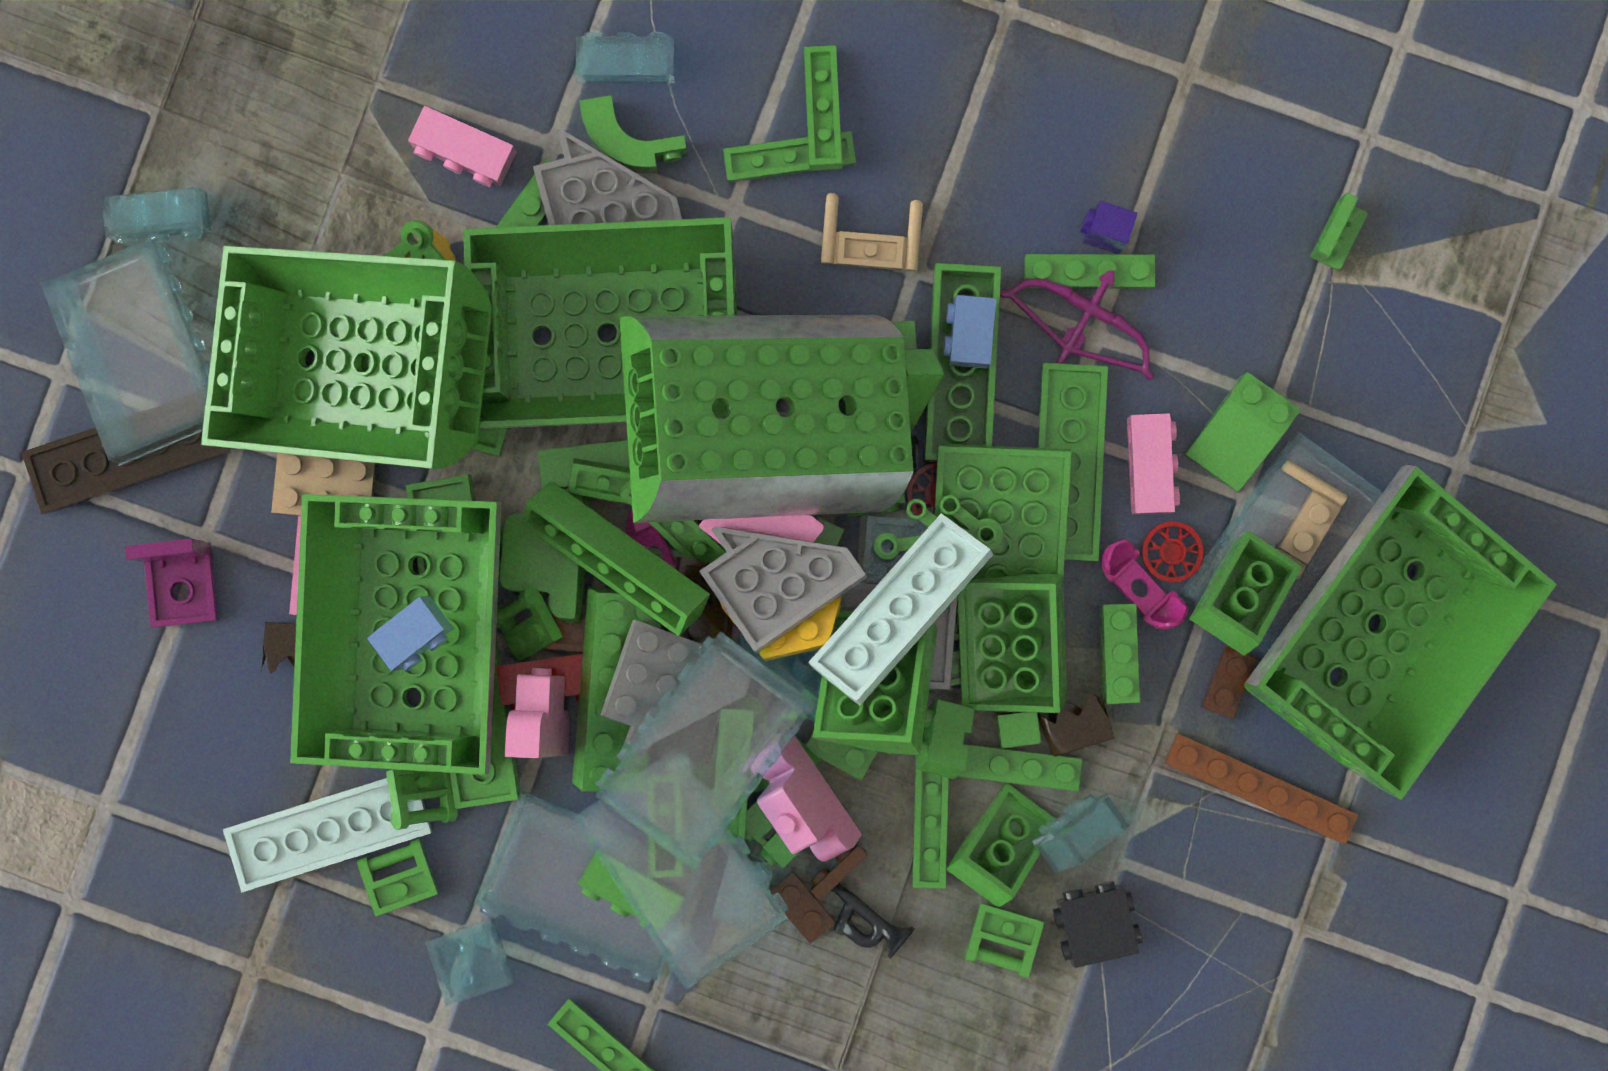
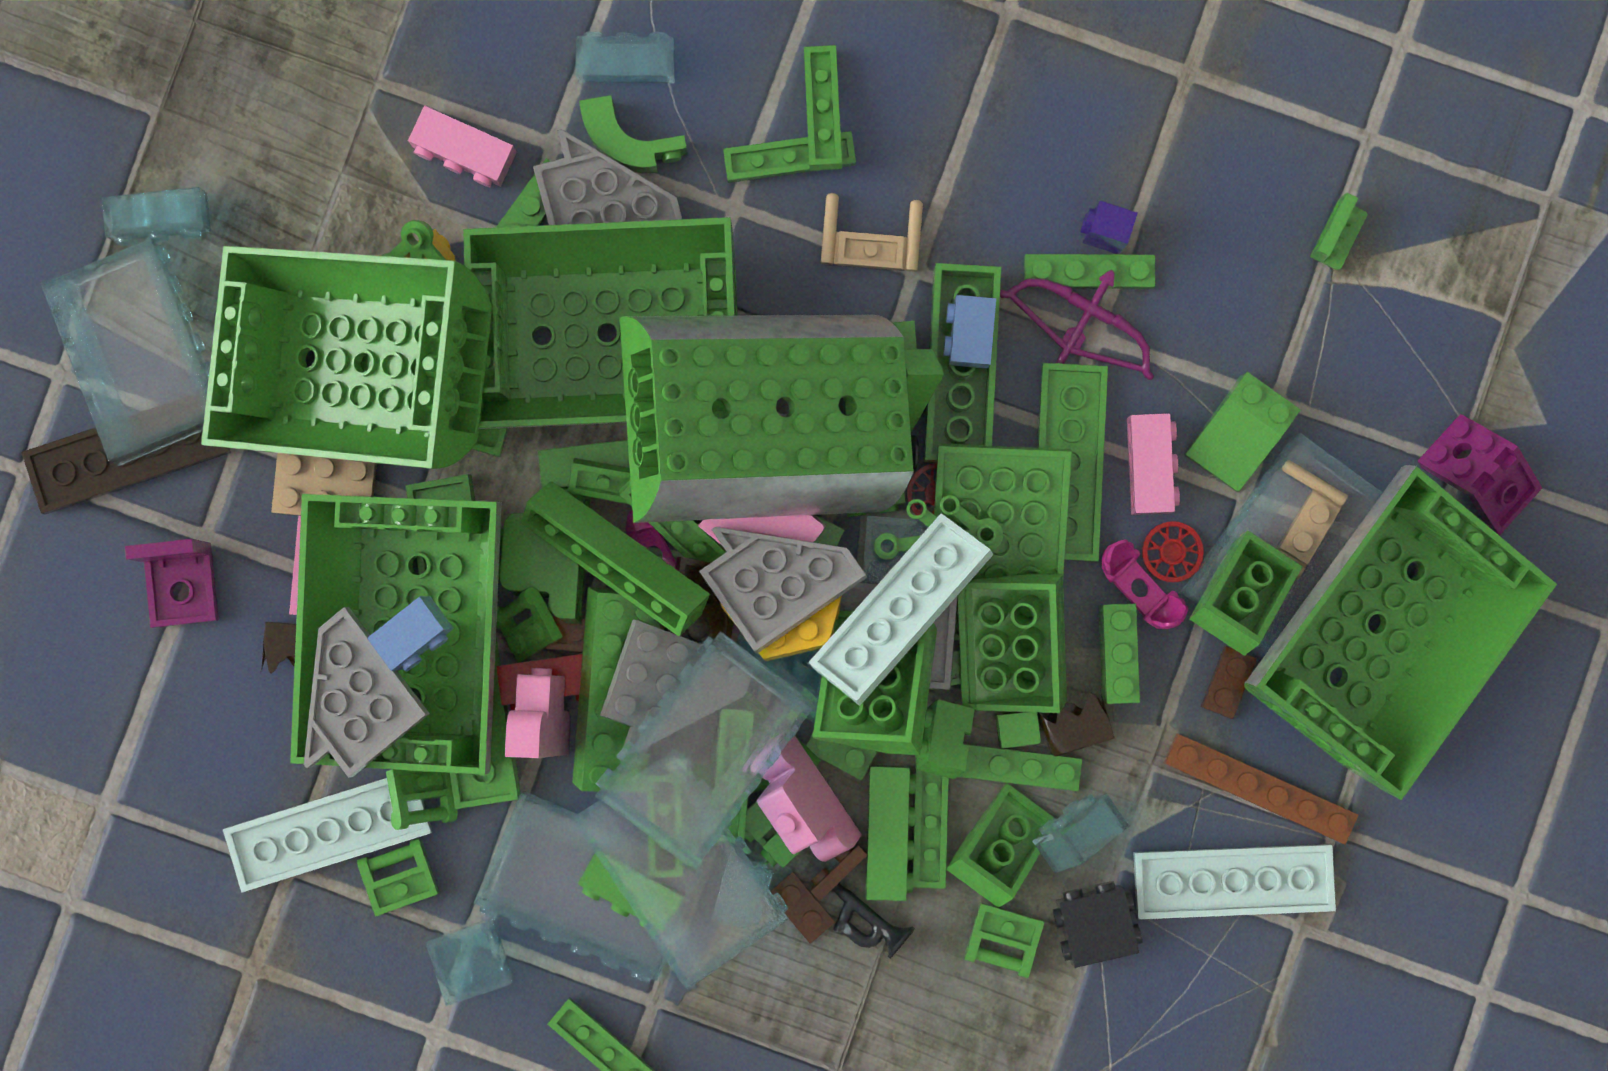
(355, 698): none -> light grey wing
(888, 833): none -> bright green brick
(1234, 881): none -> light aqua plate
(1486, 473): none -> magenta bracket

